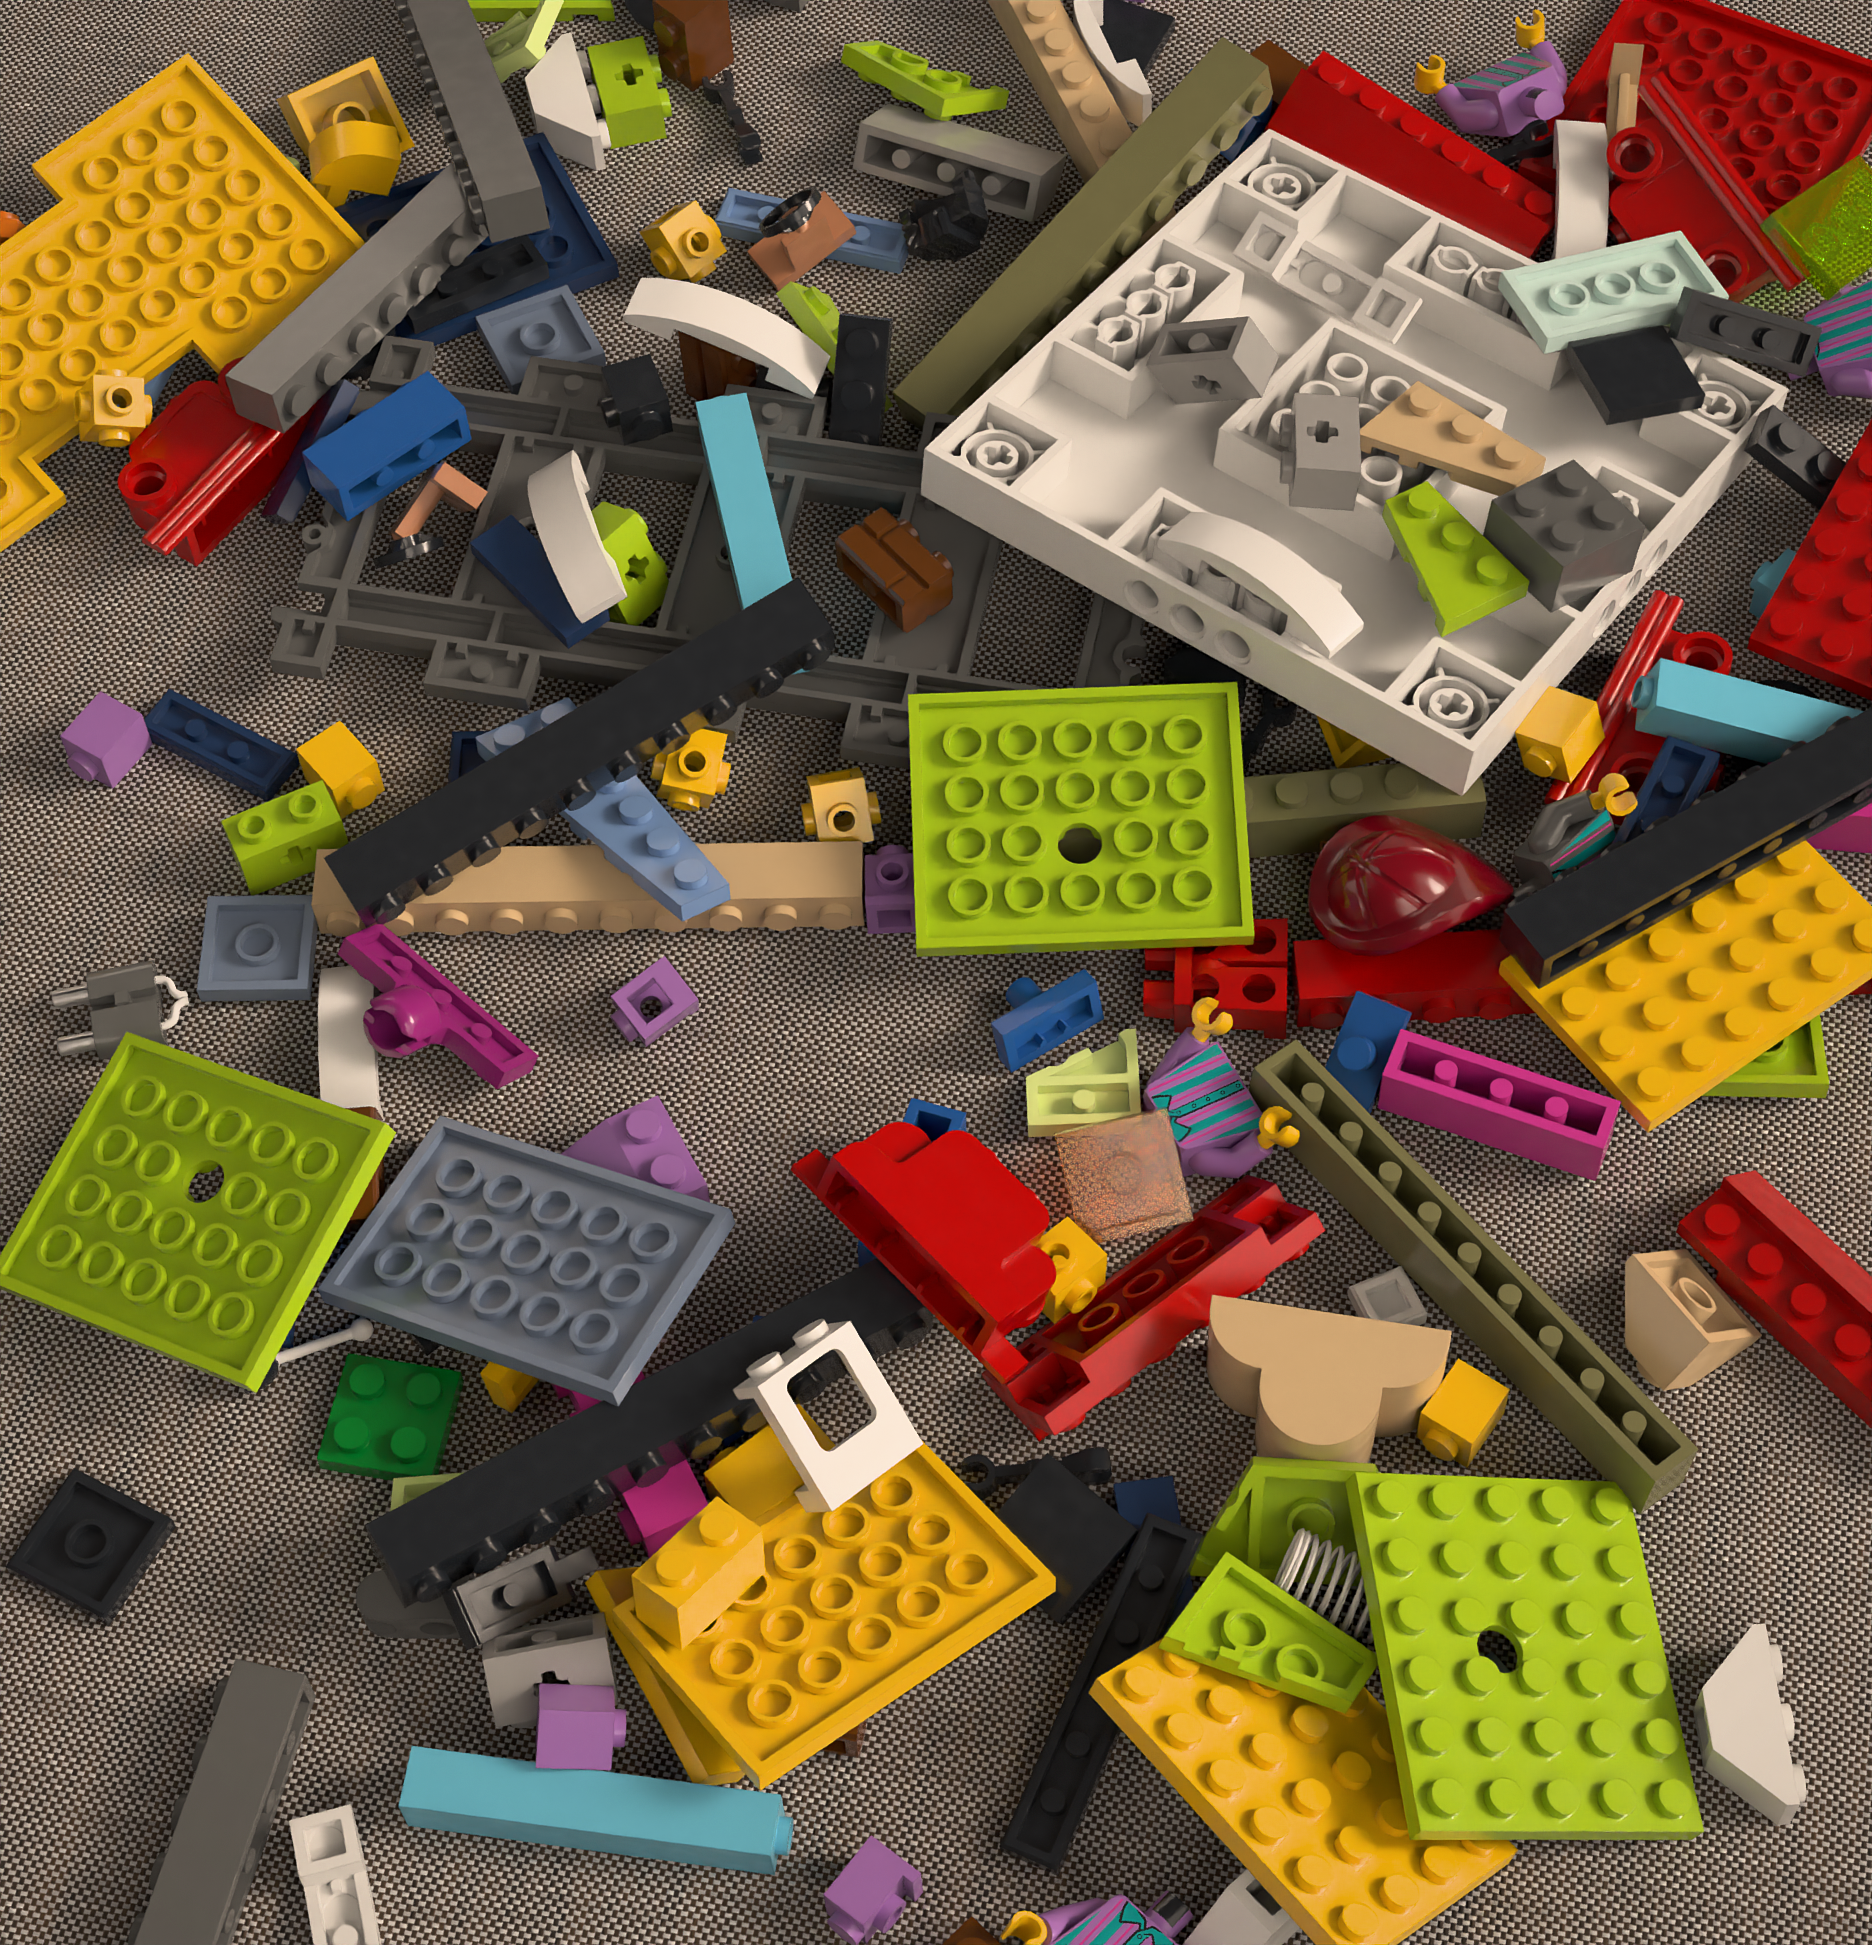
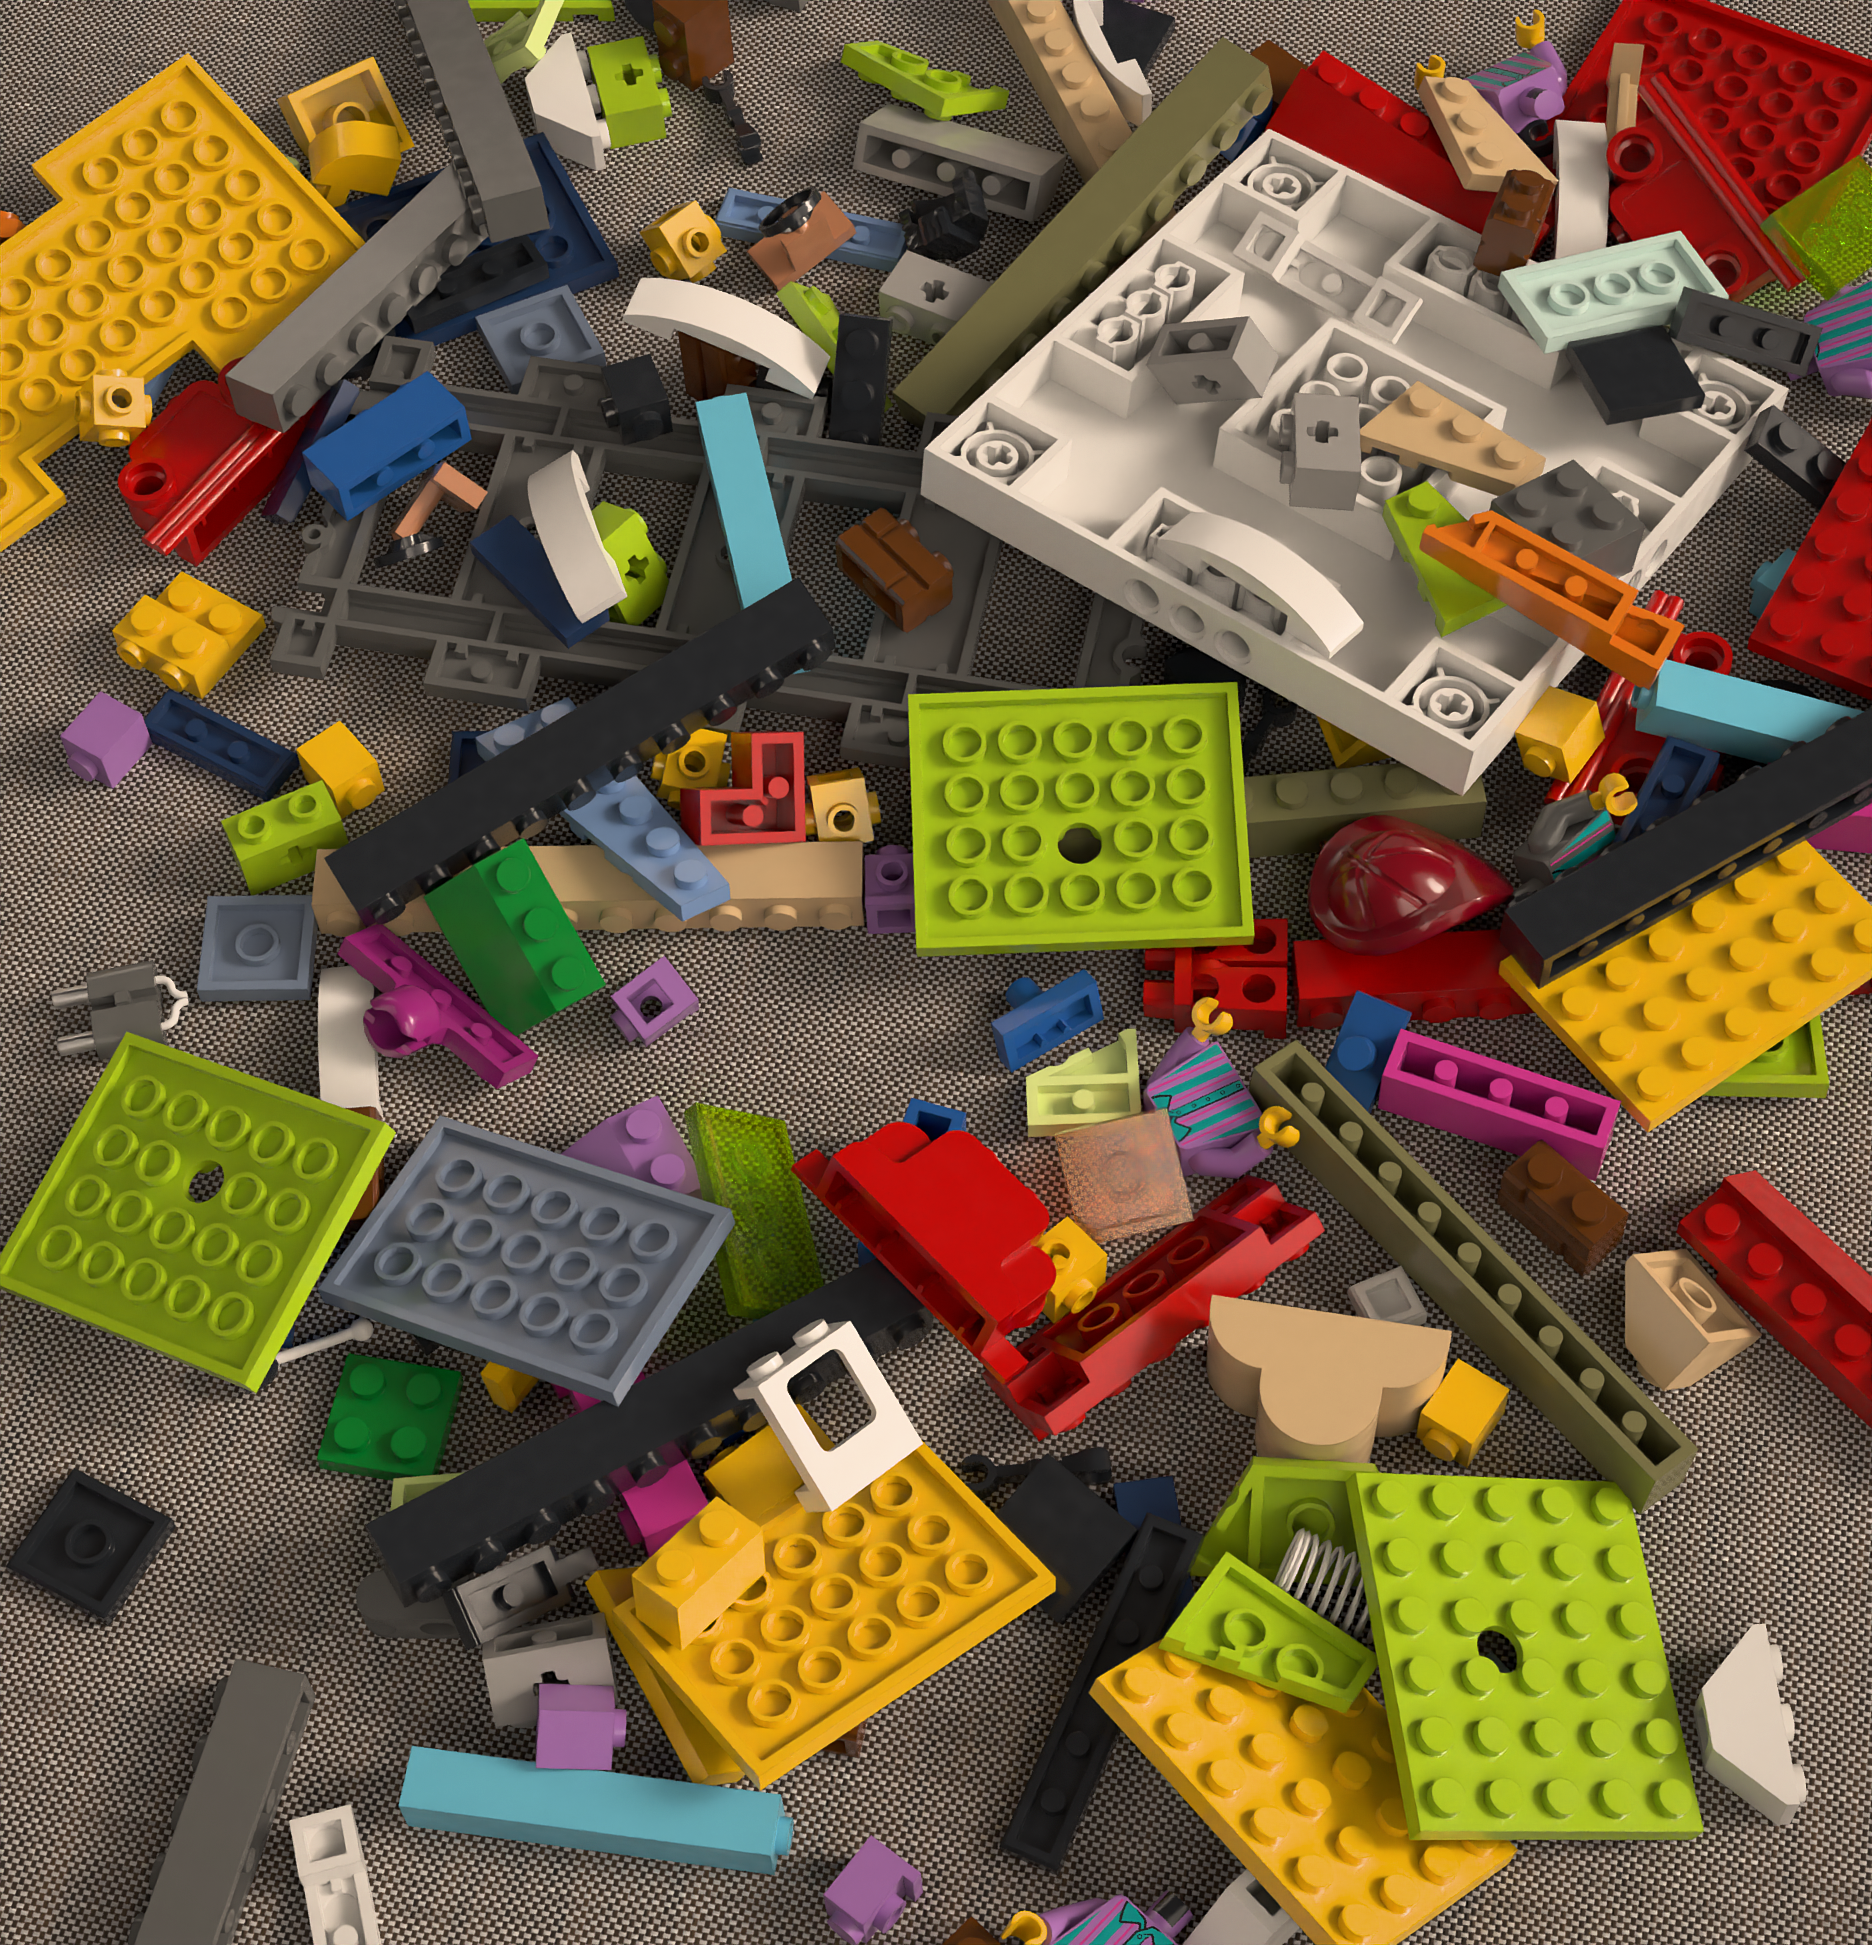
(187, 634): none -> yellow plate
(514, 939): none -> green slope
(746, 1167): none -> clear neon green tile
(764, 796): none -> red brick
(927, 297): none -> light grey brick
(1476, 135): none -> tan wing
(1514, 222): none -> reddish brown brick
(1557, 593): none -> orange wedge
(1562, 1207): none -> reddish brown brick

